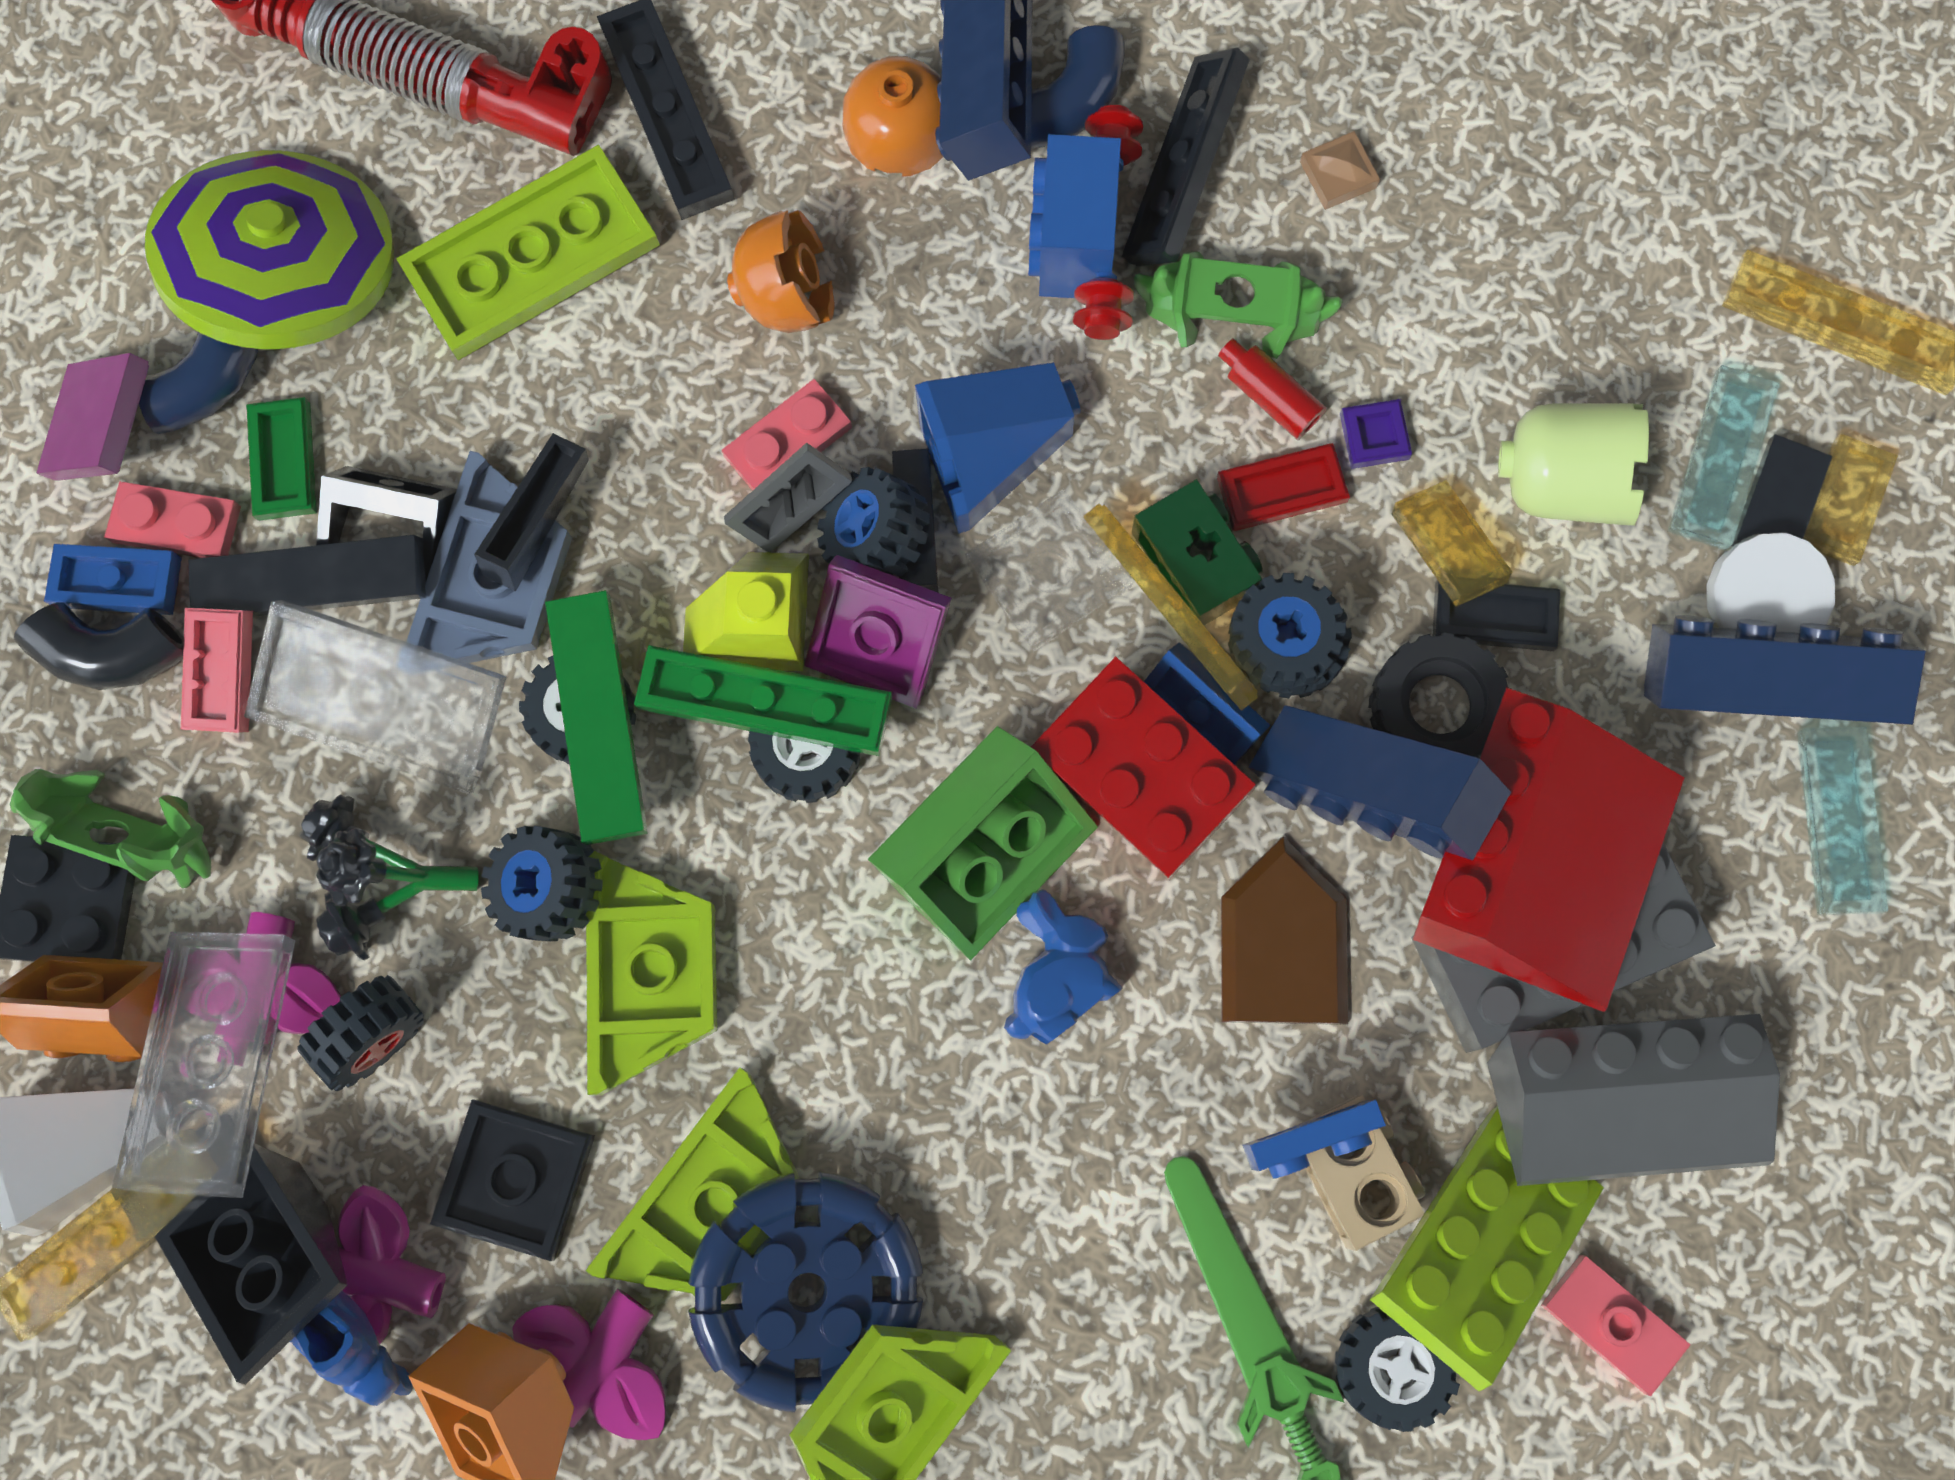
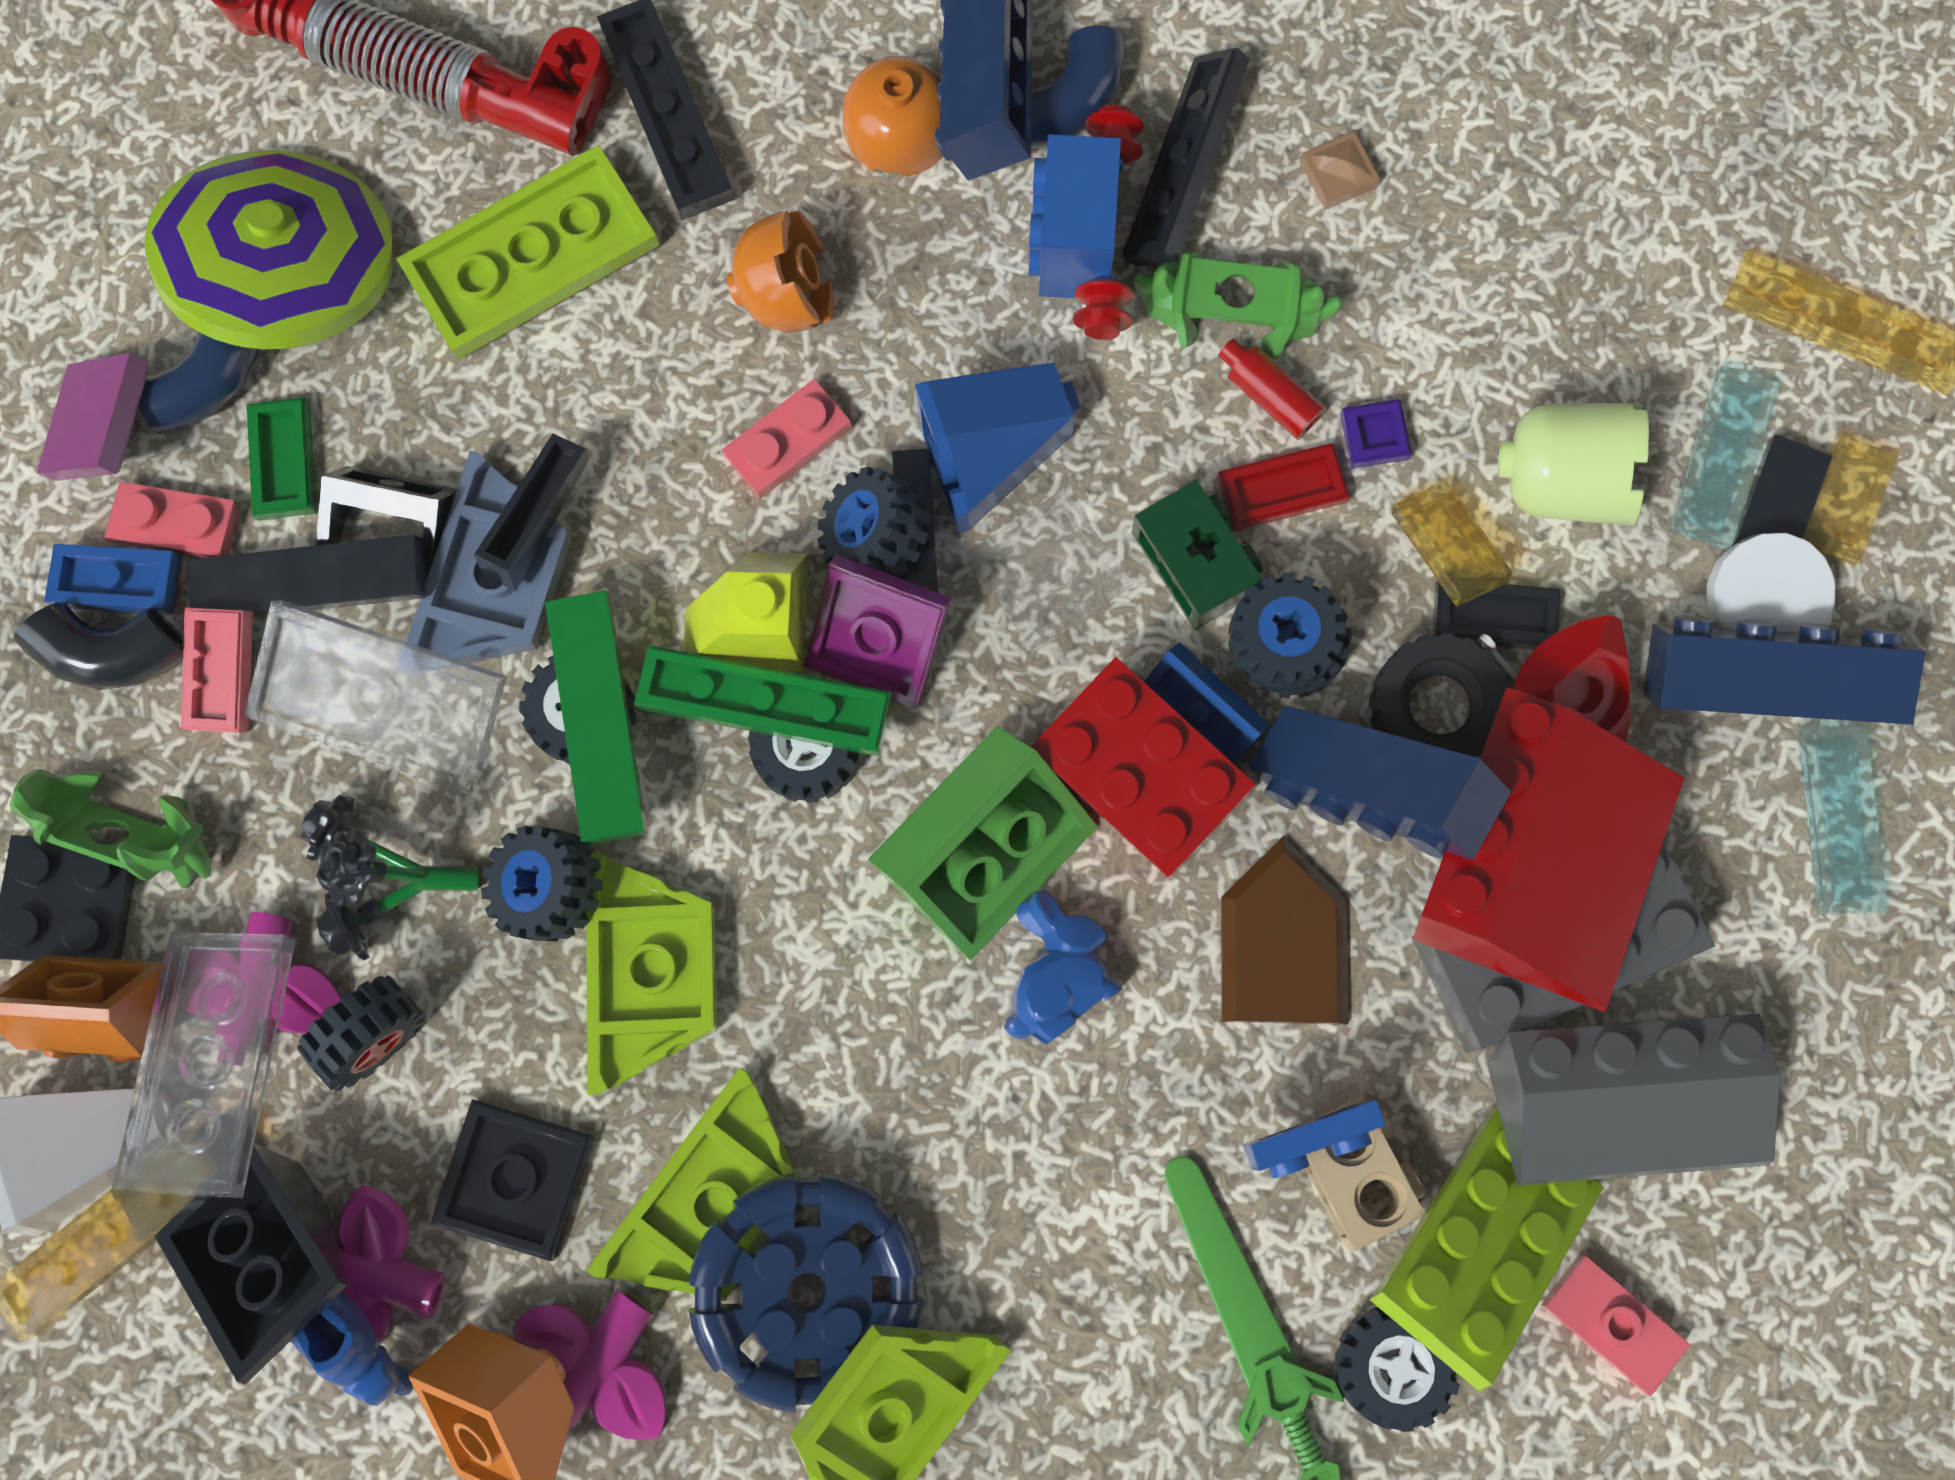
(788, 498): dark grey slope -> none
(1172, 606): clear yellow tile -> none
(1580, 670): none -> red hat

